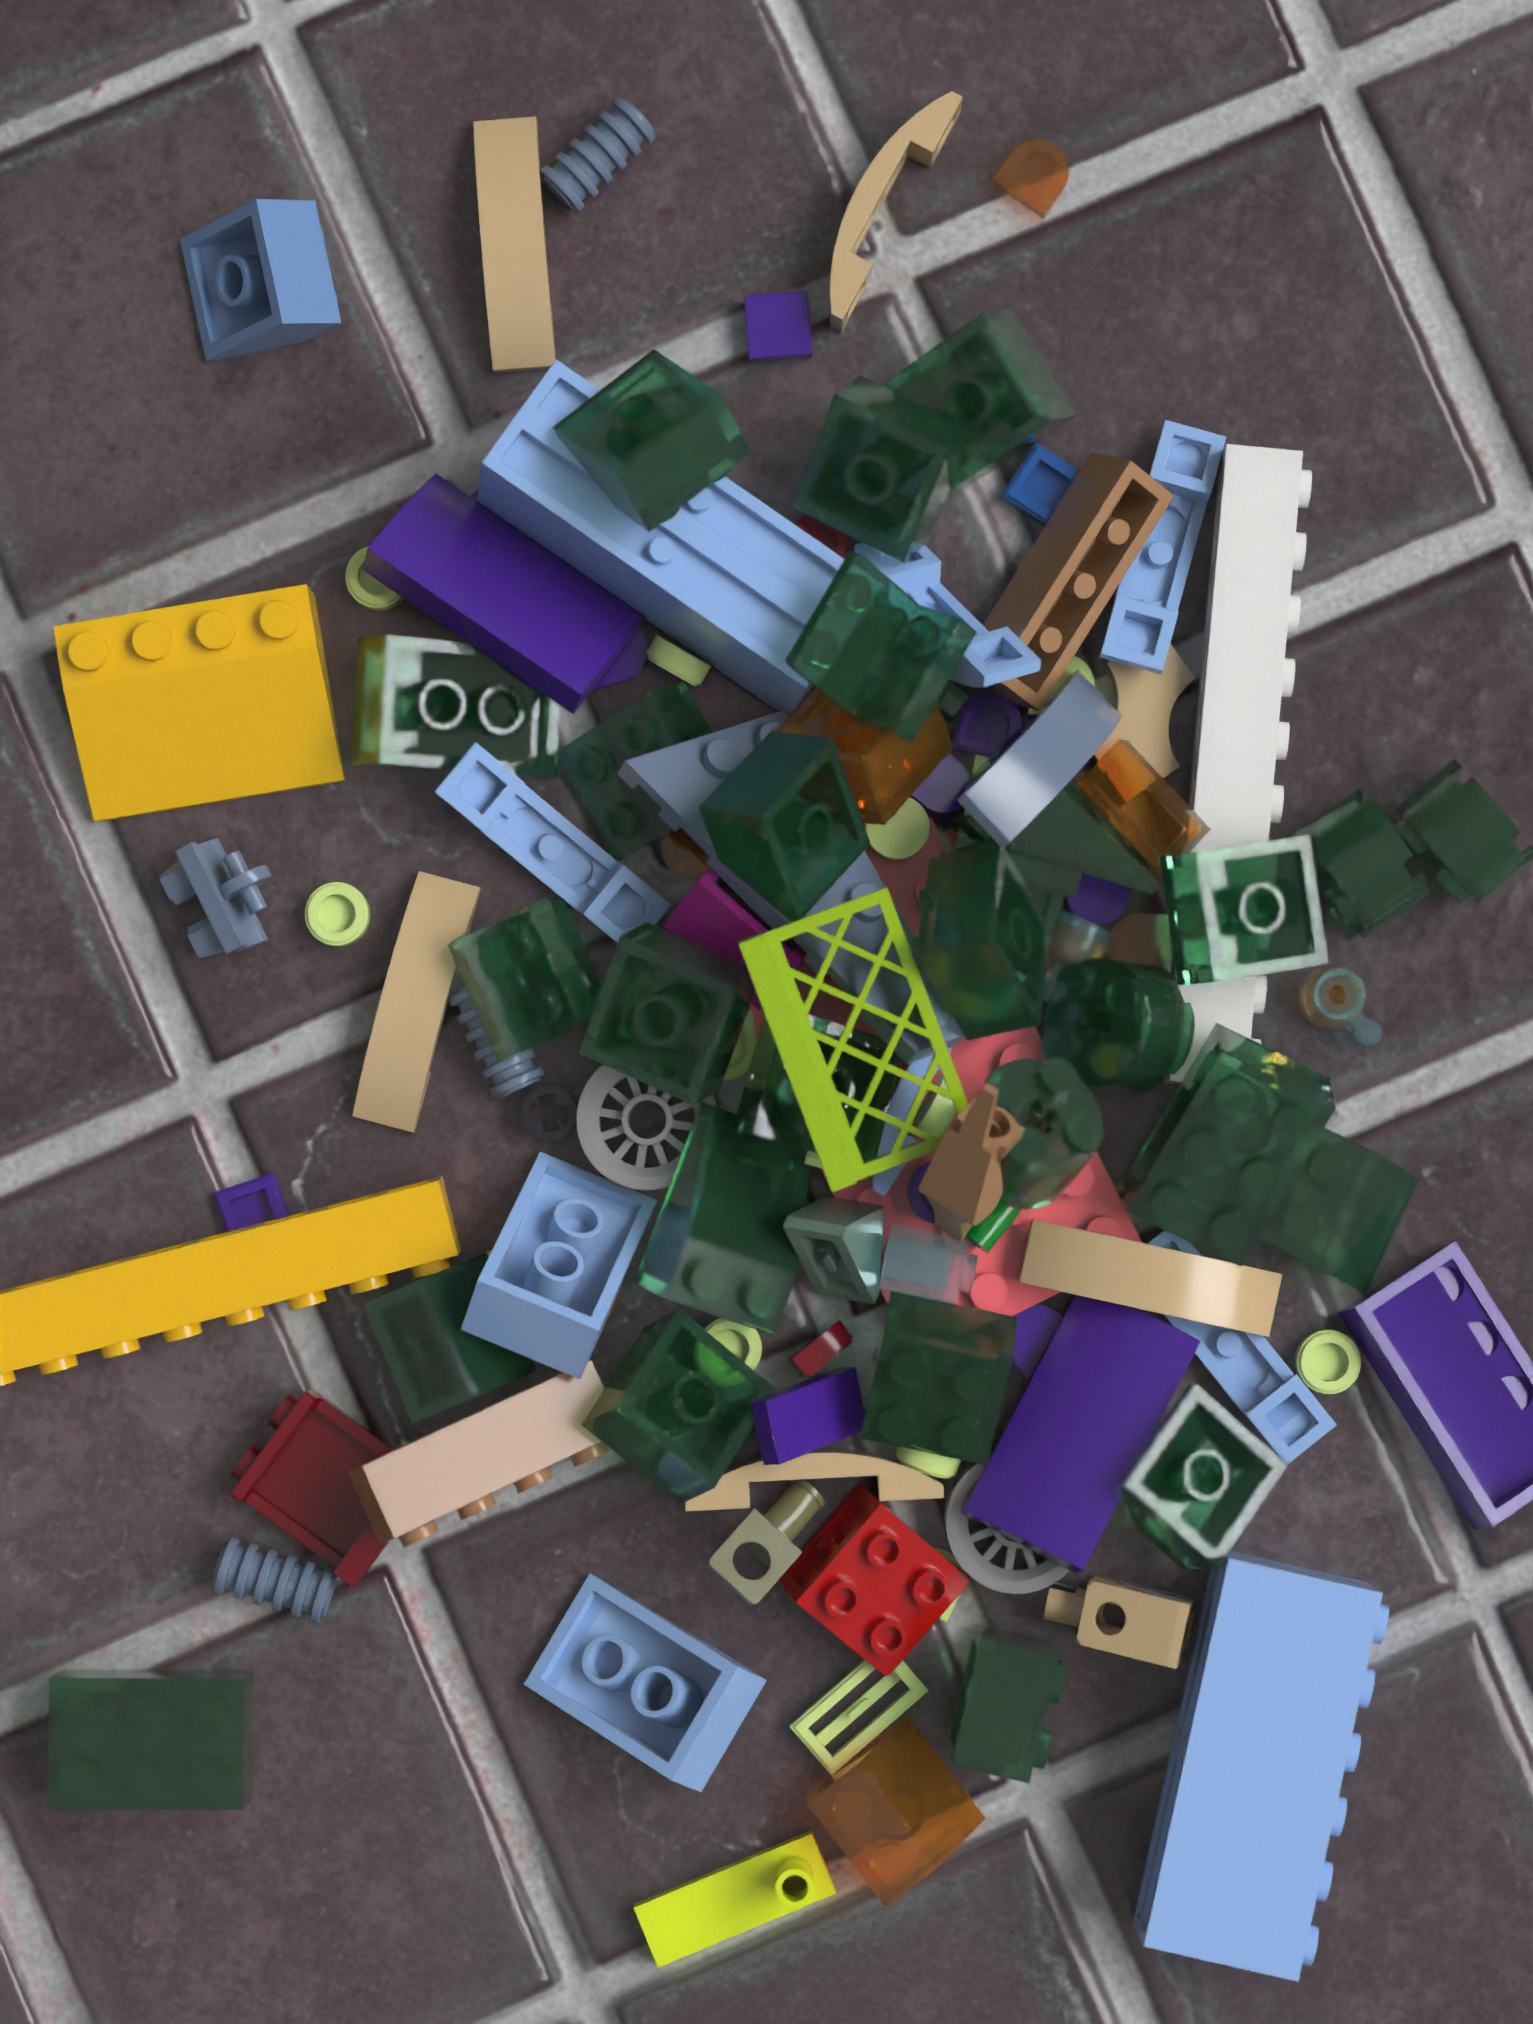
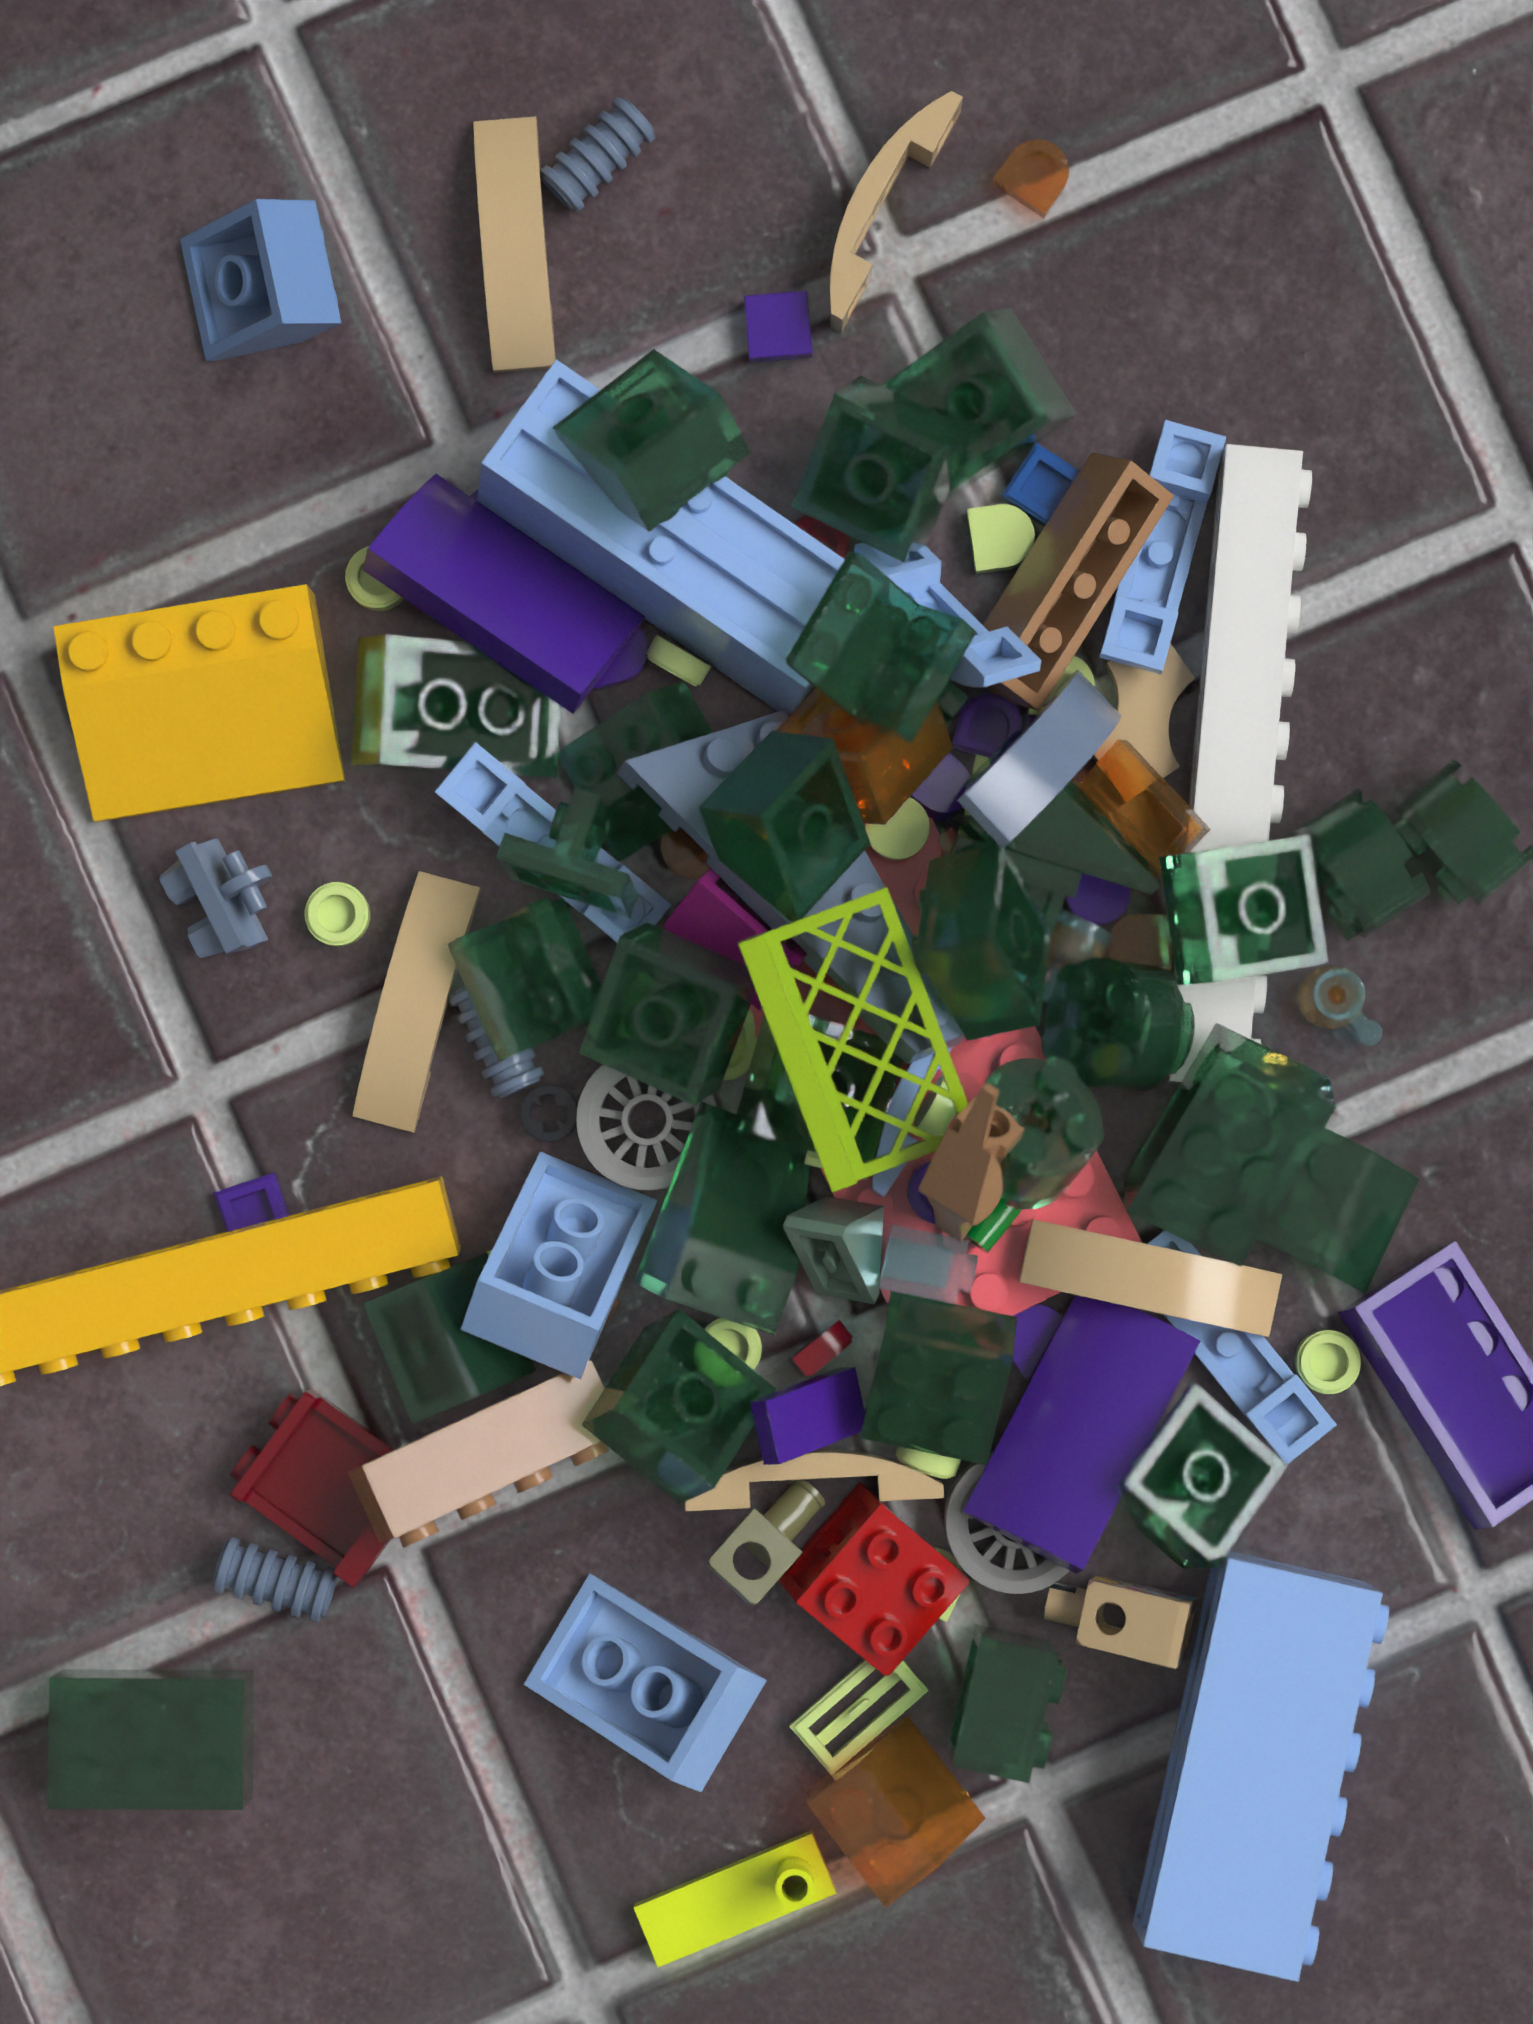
(572, 865): none -> clear green bracket
(999, 537): none -> yellowish green tile

